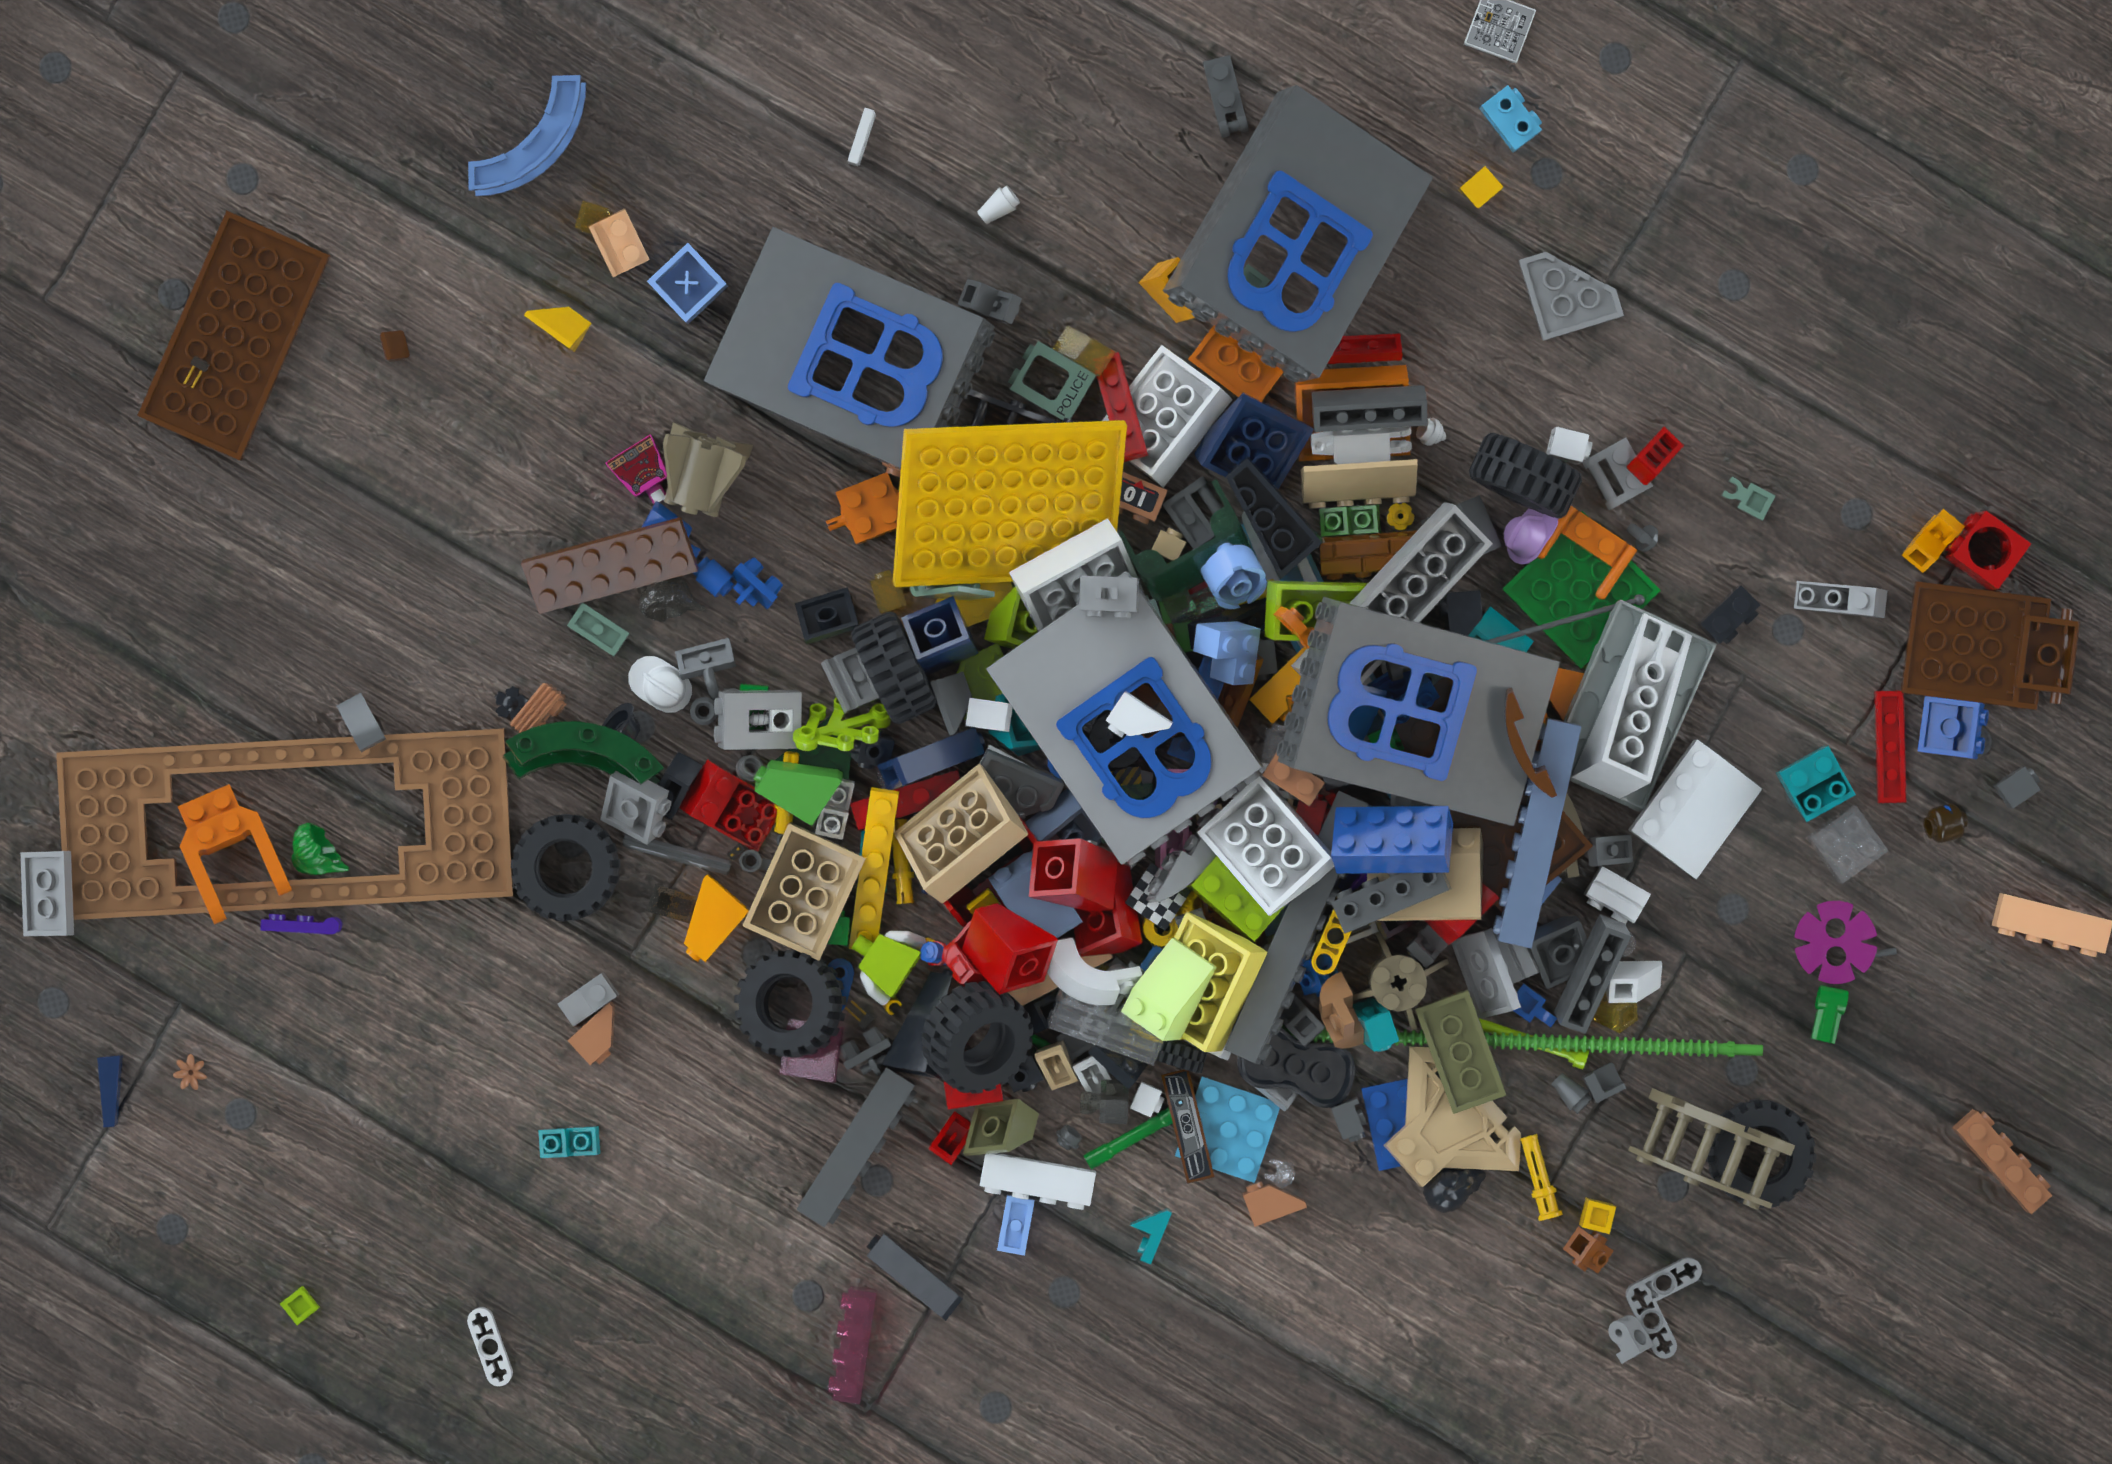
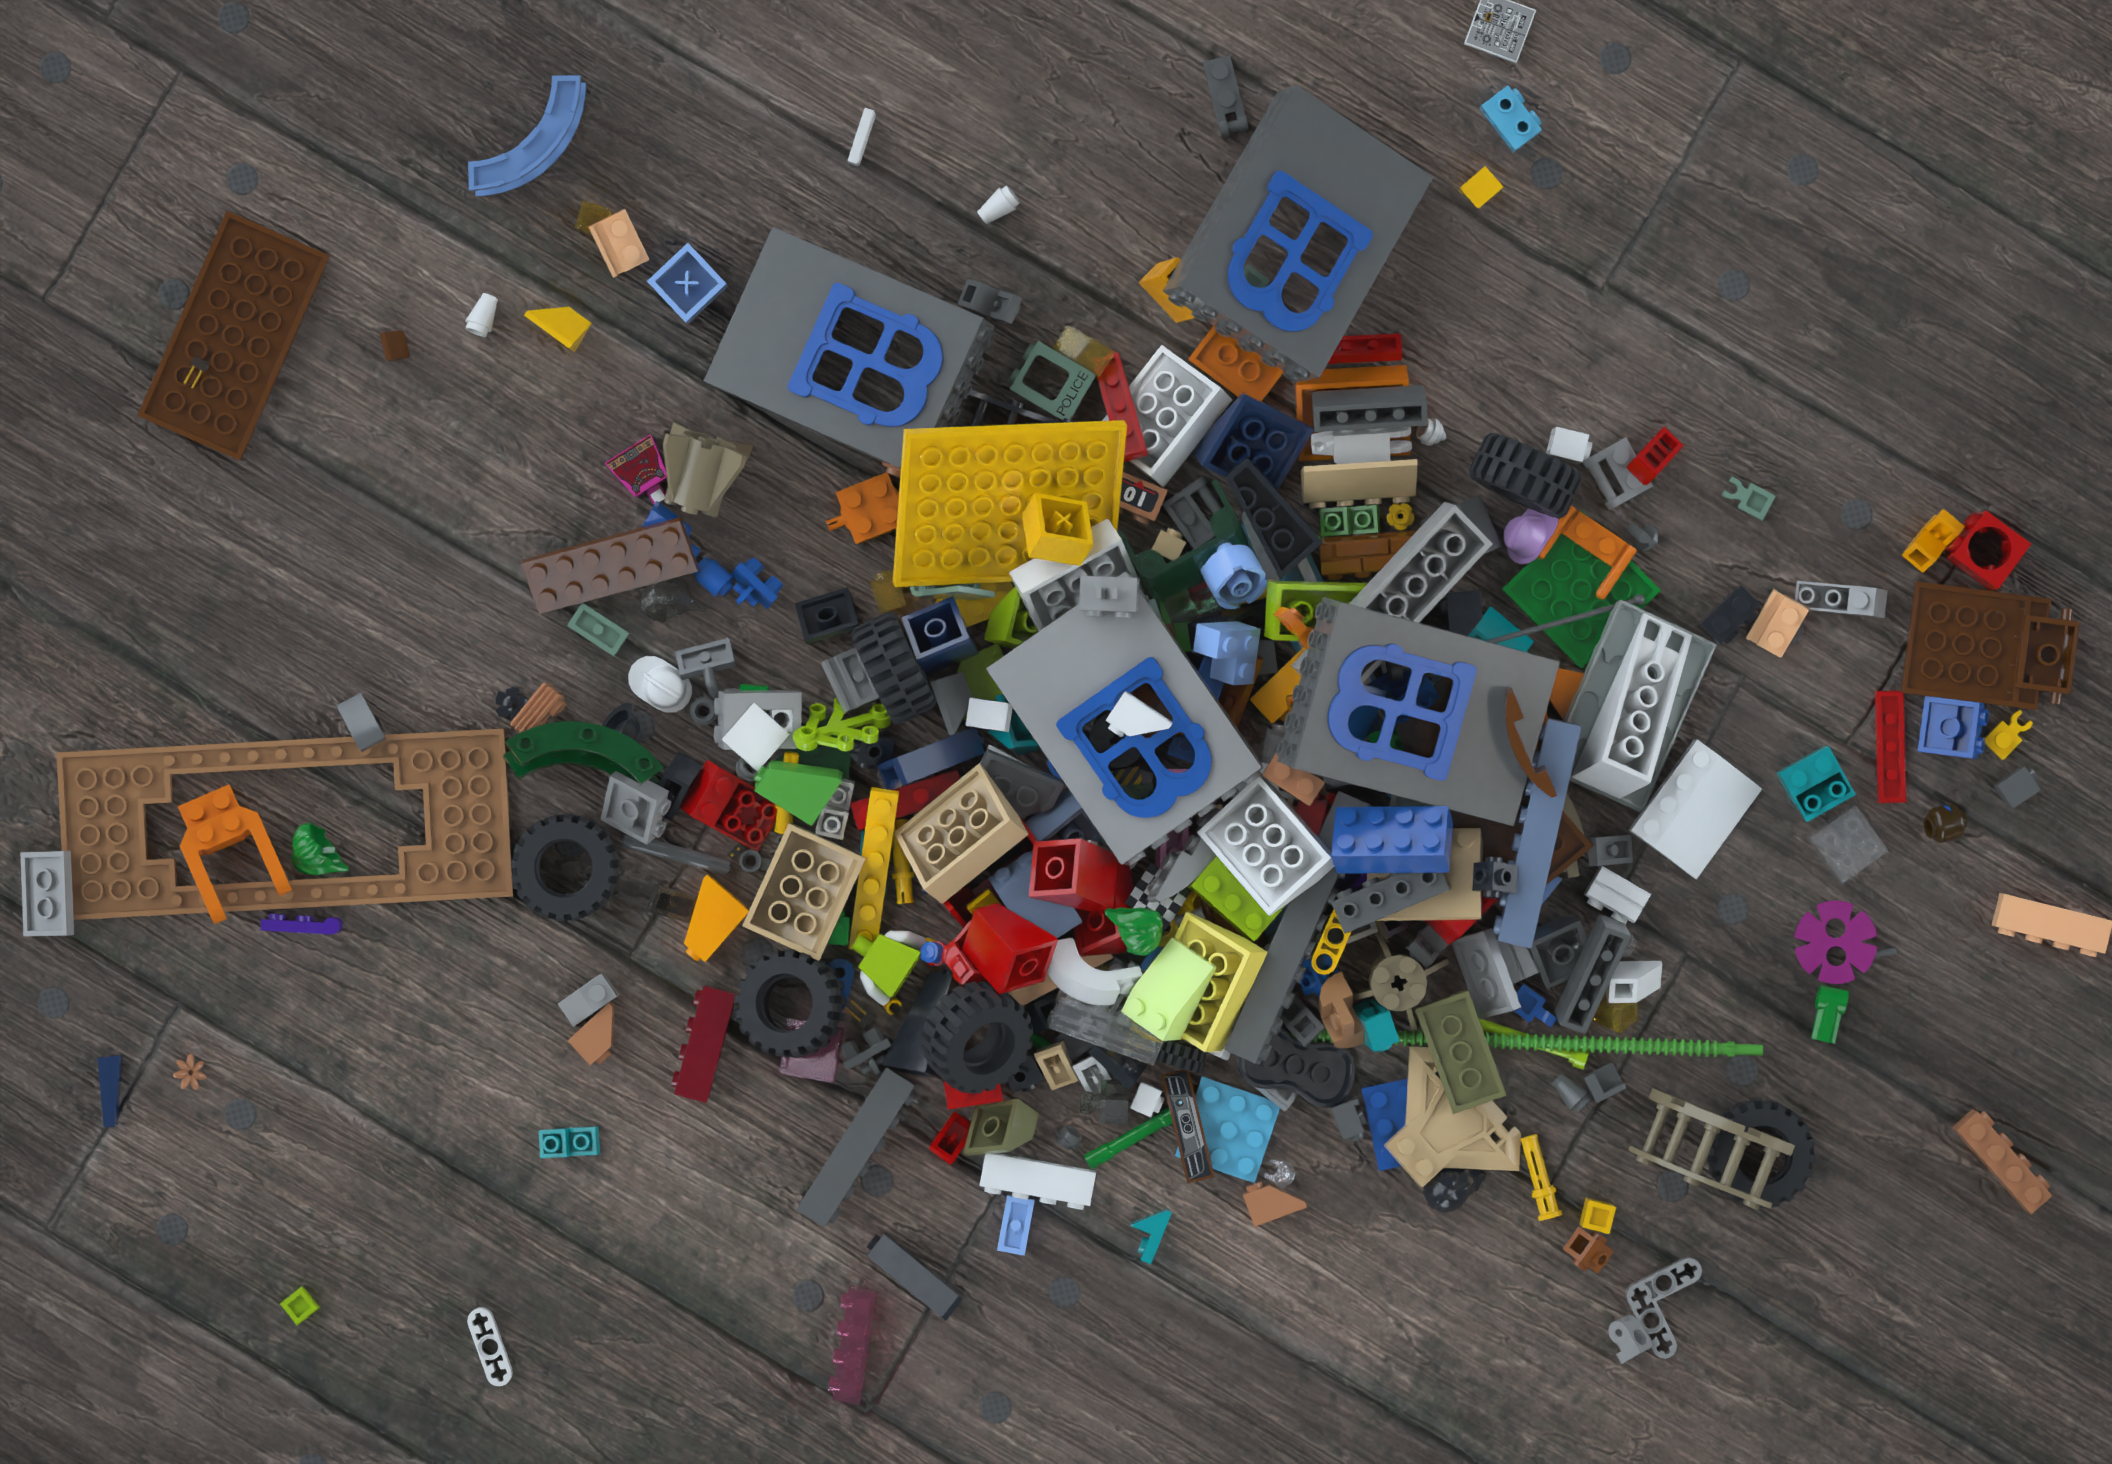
(482, 316): none -> white cone
(704, 1044): none -> dark red brick
(755, 736): none -> white sticker
(1057, 529): none -> yellow brick
(1138, 928): none -> green hair
(1494, 878): none -> black brick
(1566, 297): light grey plate -> none
(1777, 623): none -> light nougat plate
(2004, 737): none -> yellow plate

